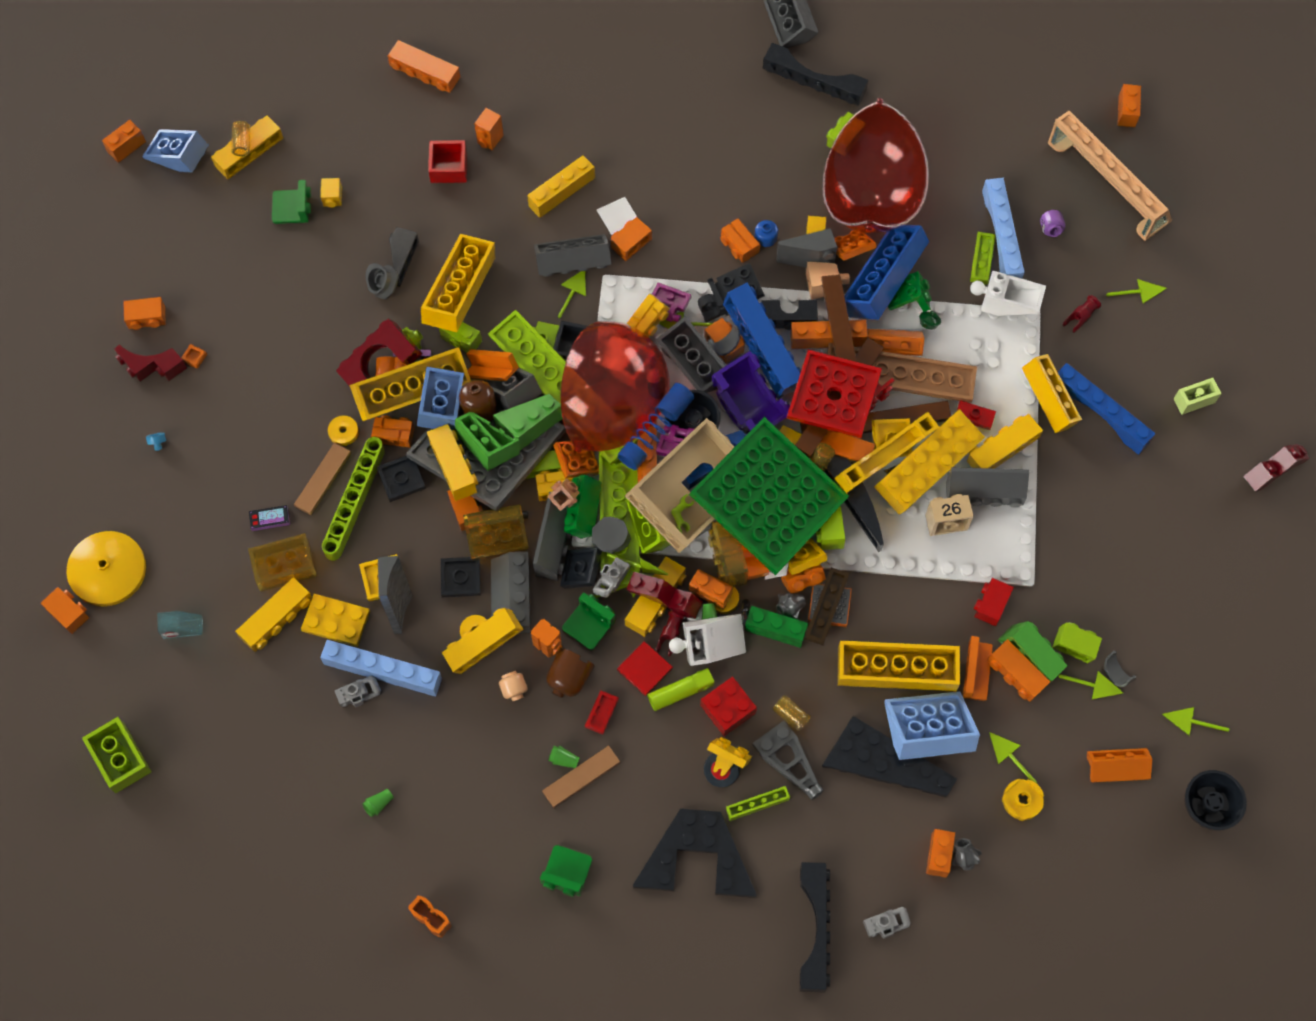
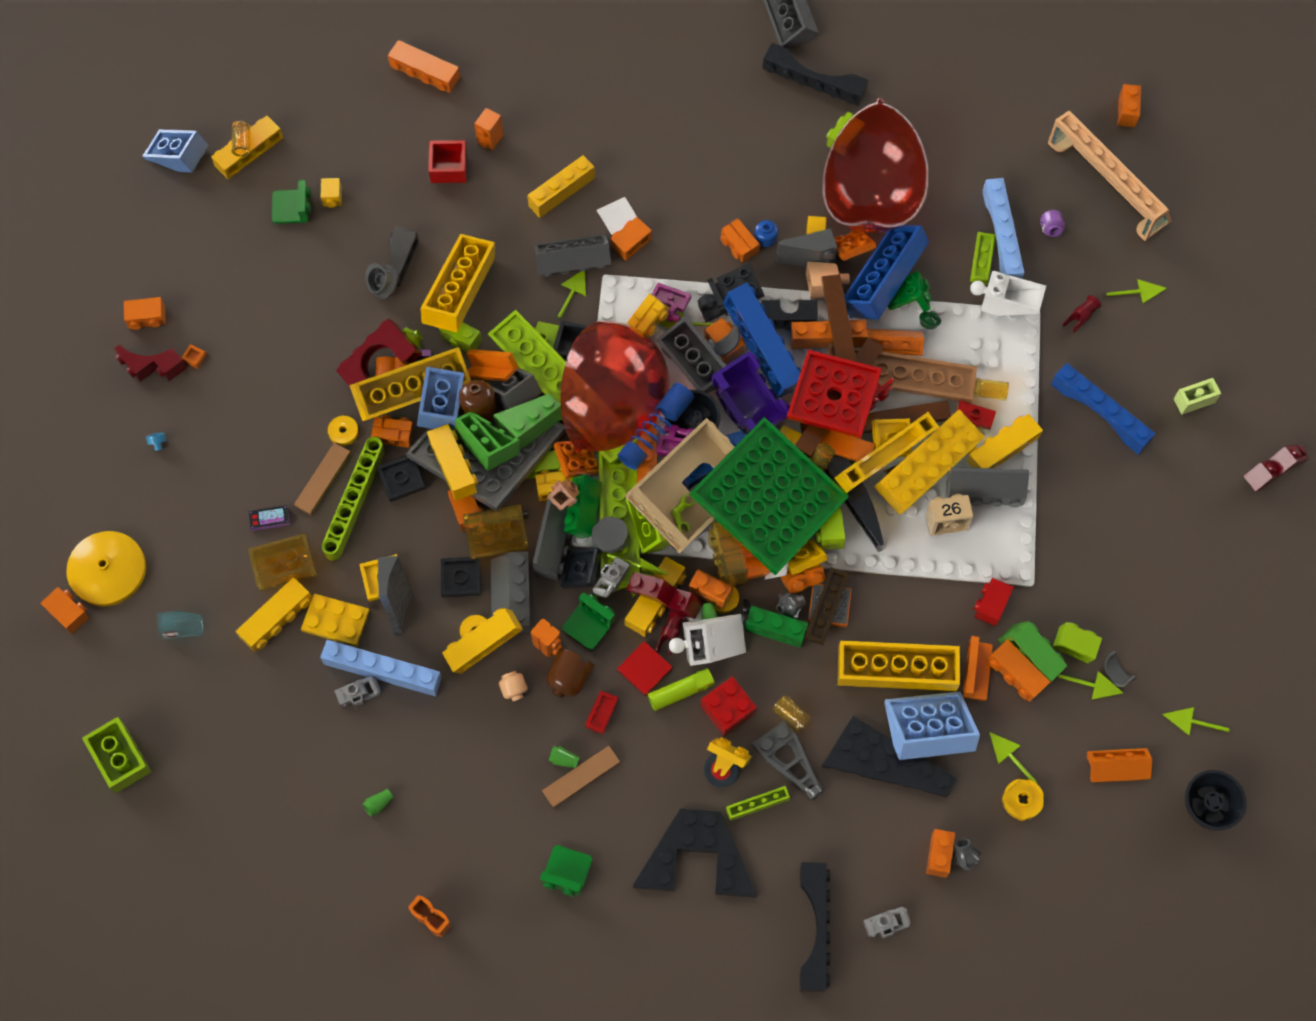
(124, 141): orange brick -> none
(991, 389): none -> clear yellow piece
(1051, 393): yellow brick -> none

